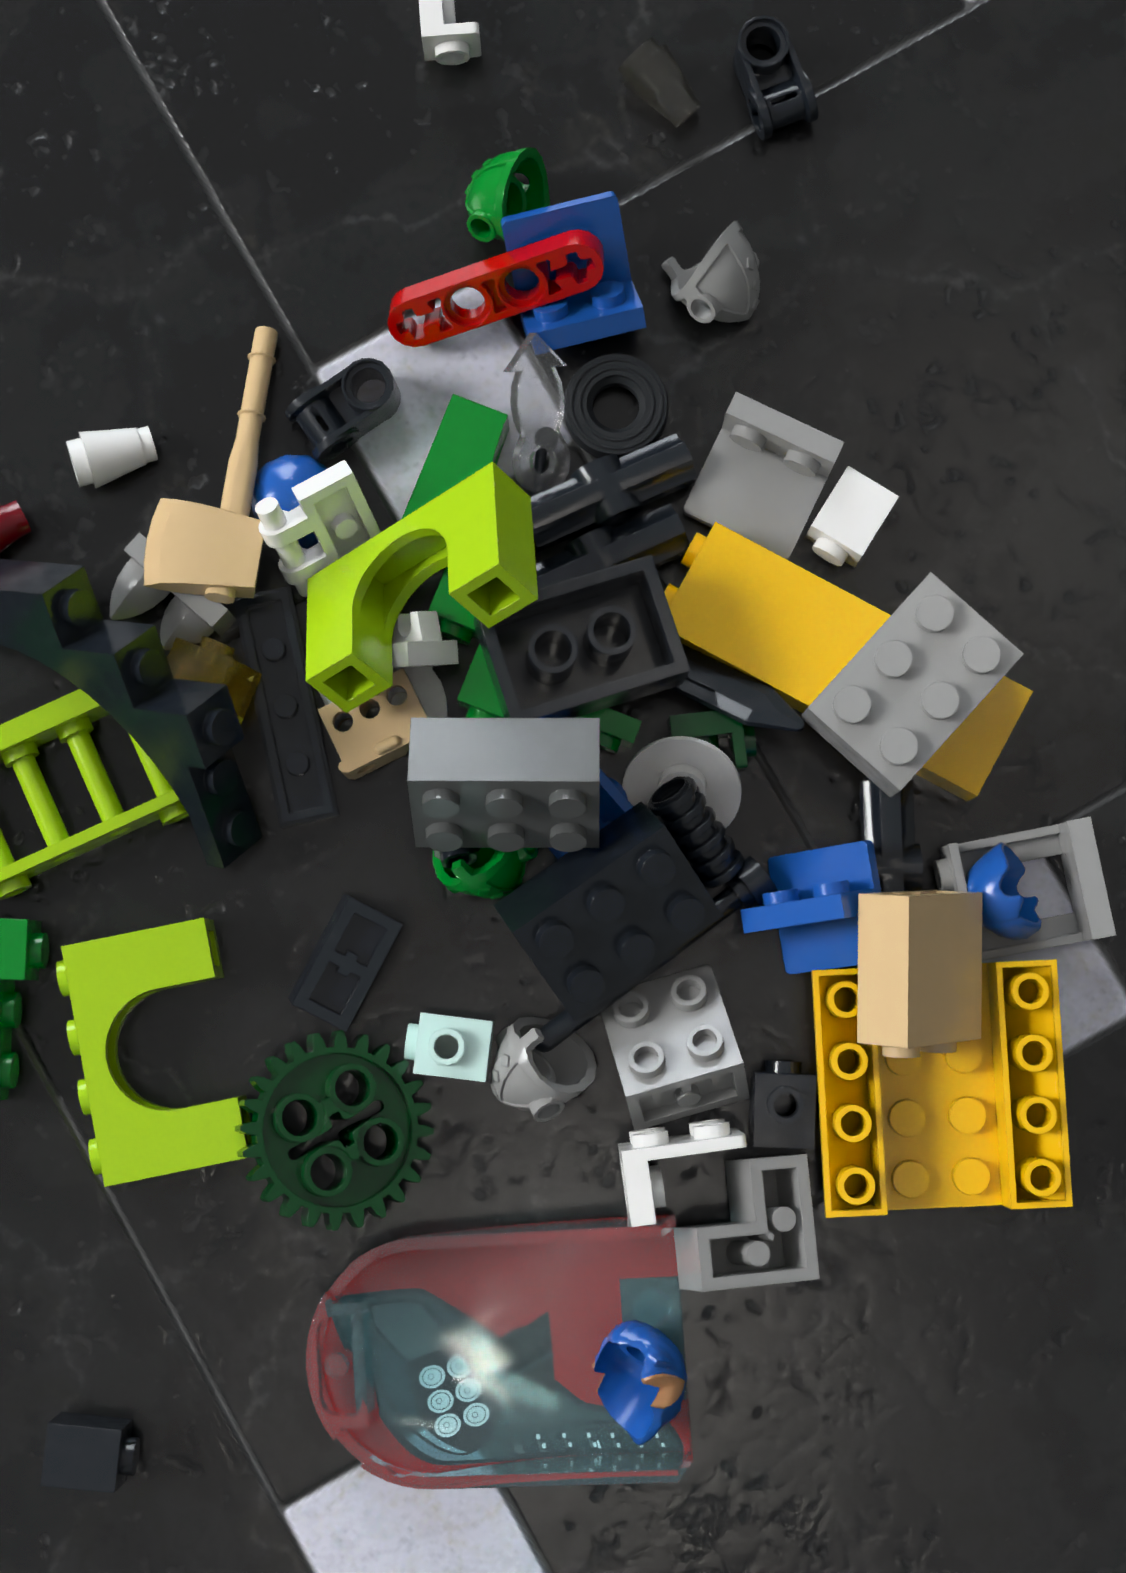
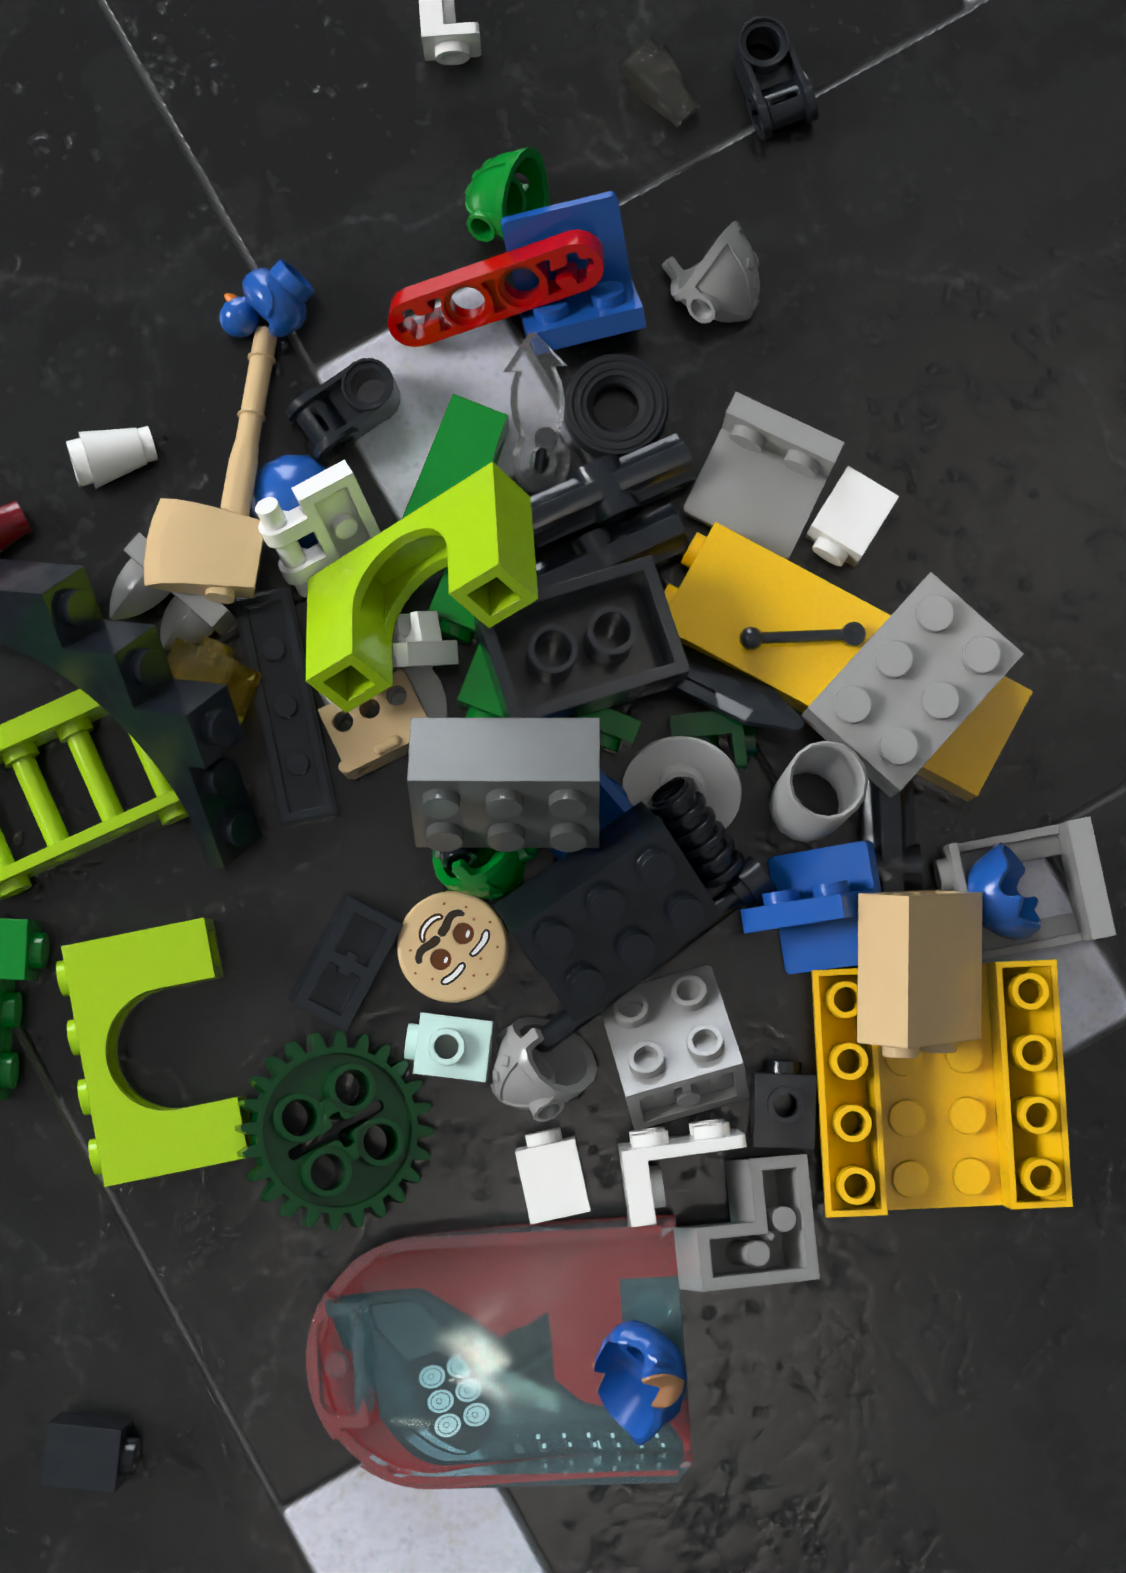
(274, 294): none -> blue animal
(453, 947): none -> tan head
(551, 1176): none -> white brick
(835, 764): none -> light grey piece
(851, 636): none -> black hinge

